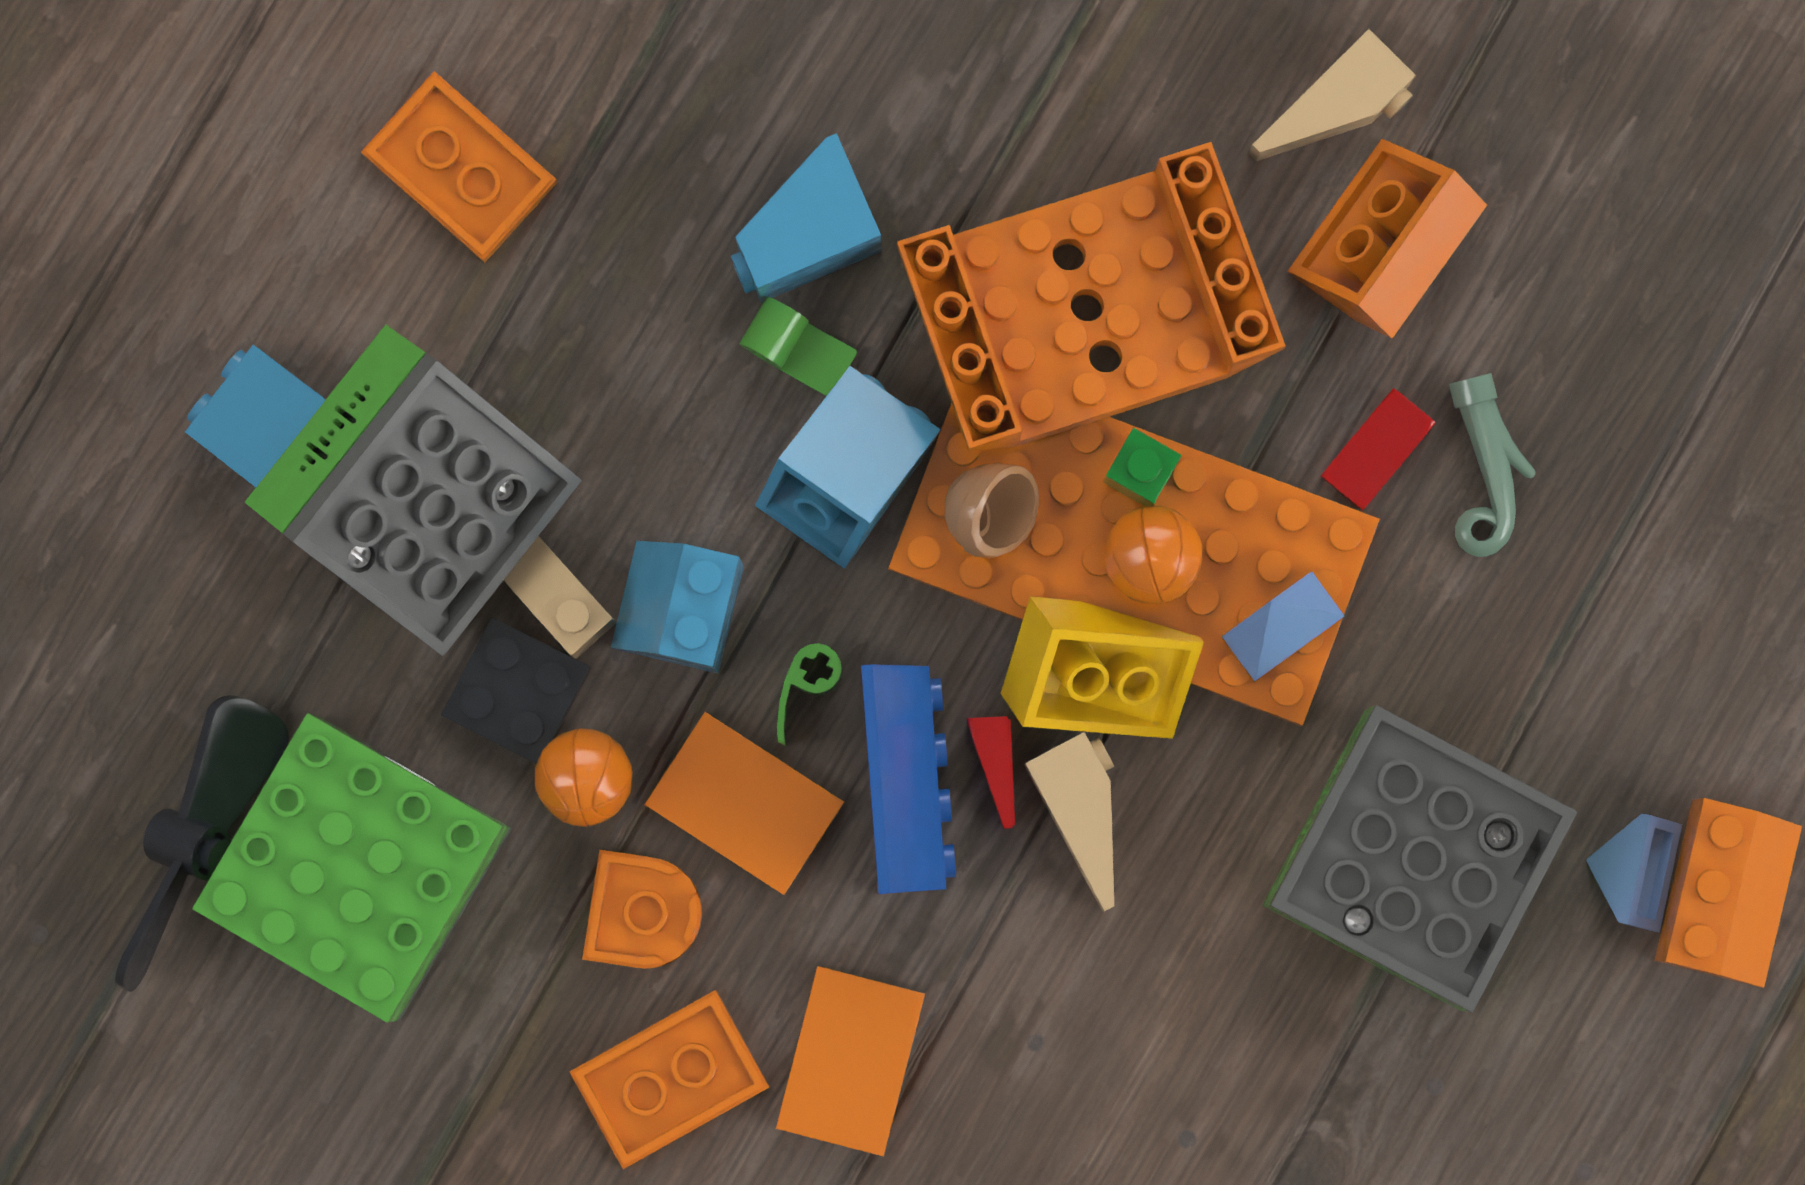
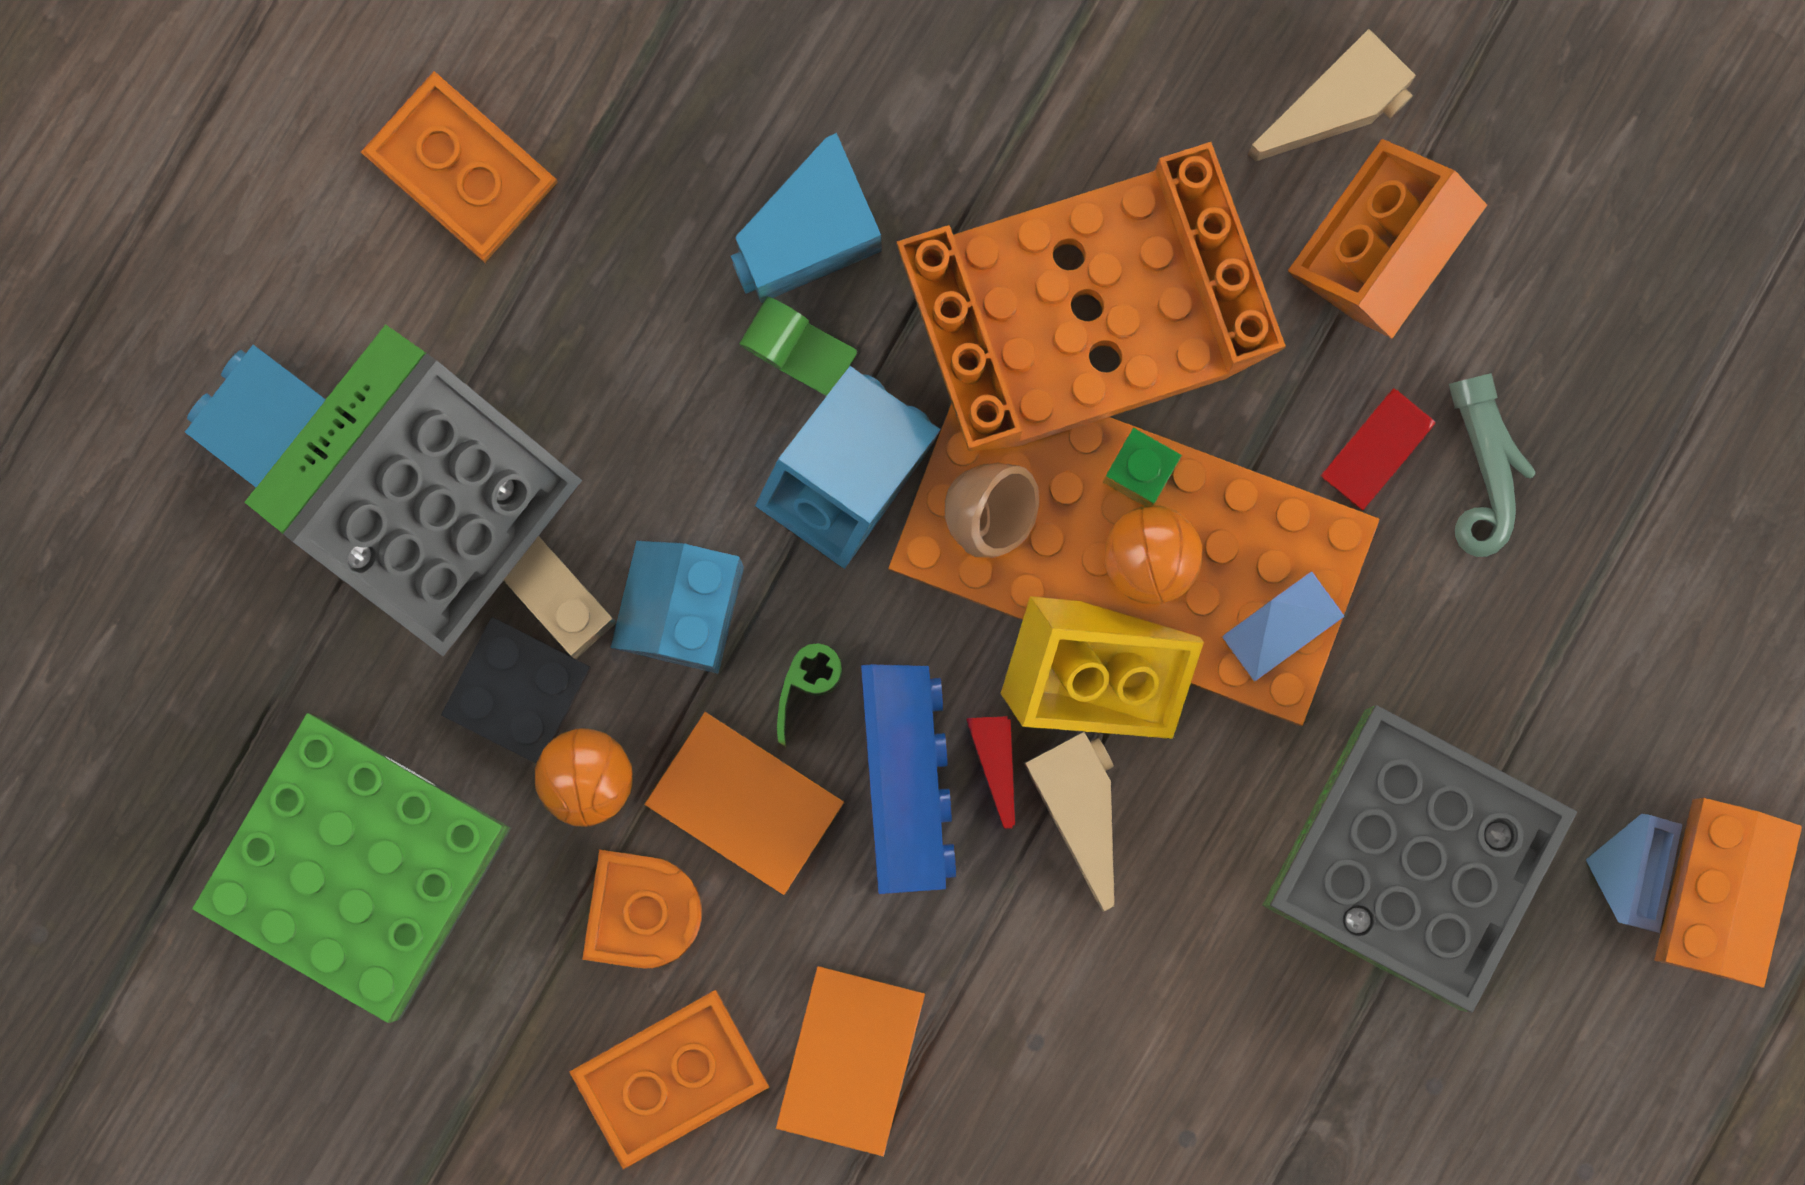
(231, 761): black piece -> none

